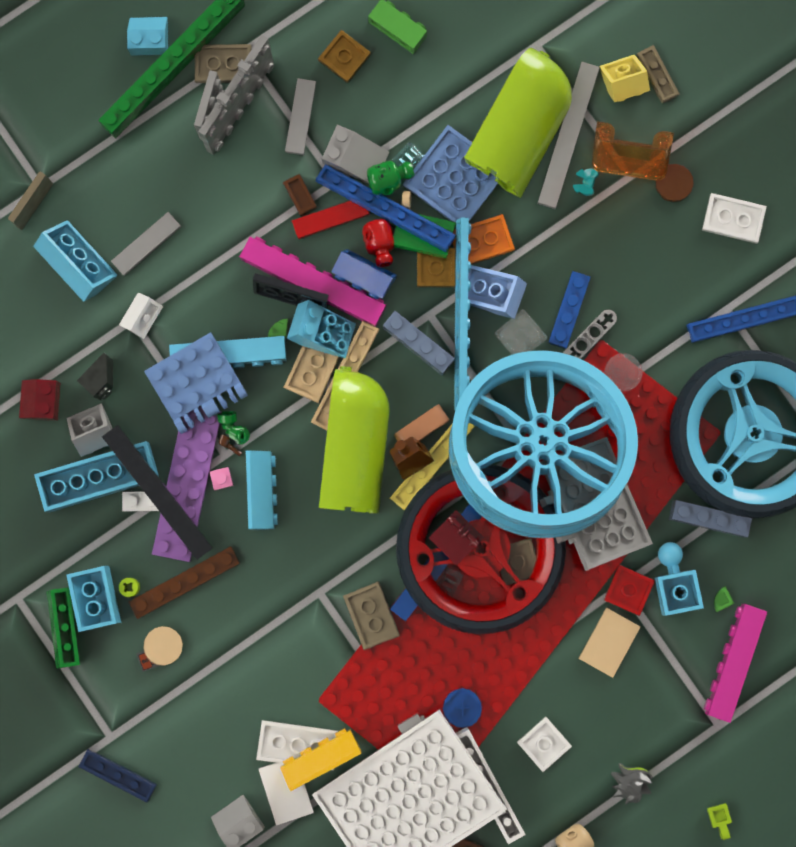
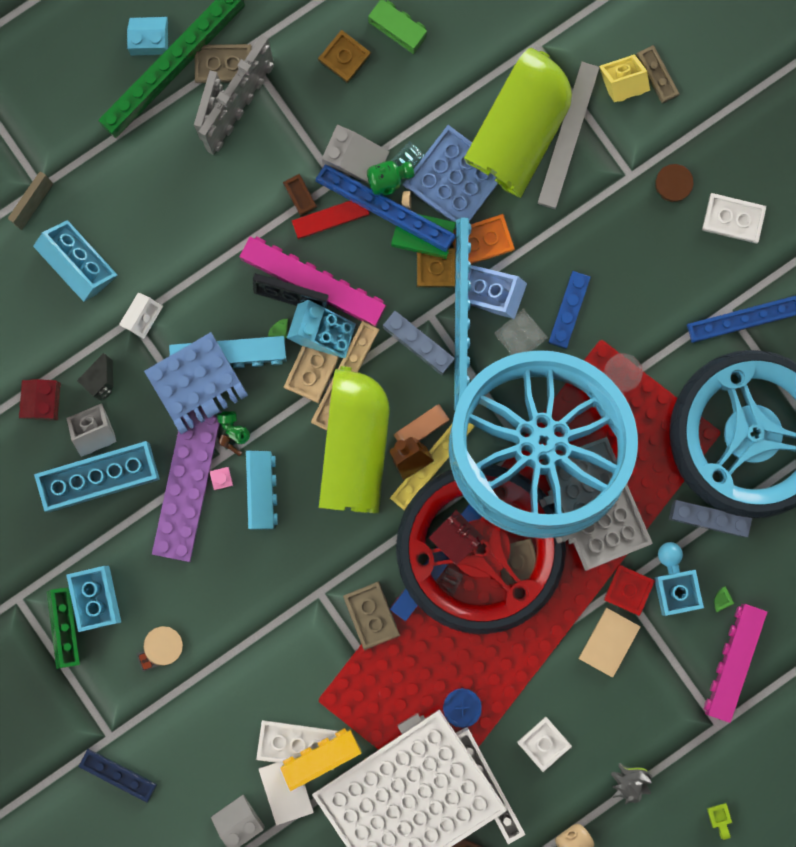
(132, 589): lime wheel -> none
(137, 502): white plate -> none
(146, 243): light grey tile -> none
(157, 492): black tile -> none
(184, 582): reddish brown plate -> none
(300, 116): light grey tile -> none
(363, 274): slope -> none
(379, 241): red piece -> none
(587, 338): light grey beam -> none
(589, 177): teal piece -> none
(629, 157): clear orange windscreen -> none

